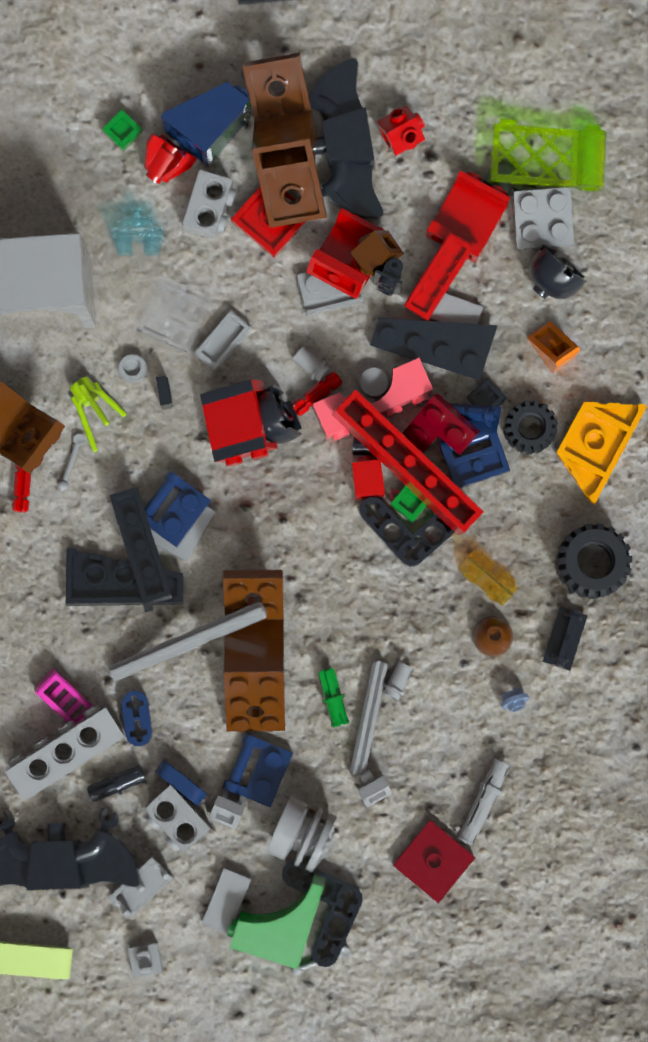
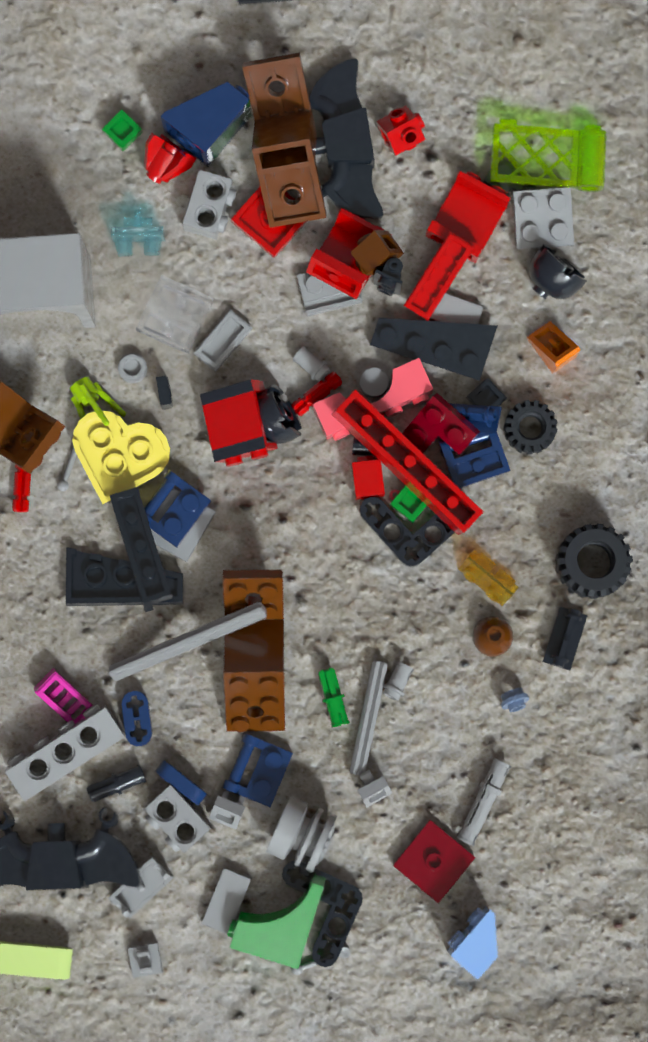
(119, 454): none -> light yellow plate
(477, 944): none -> light blue slope
(597, 442): light orange wing -> none

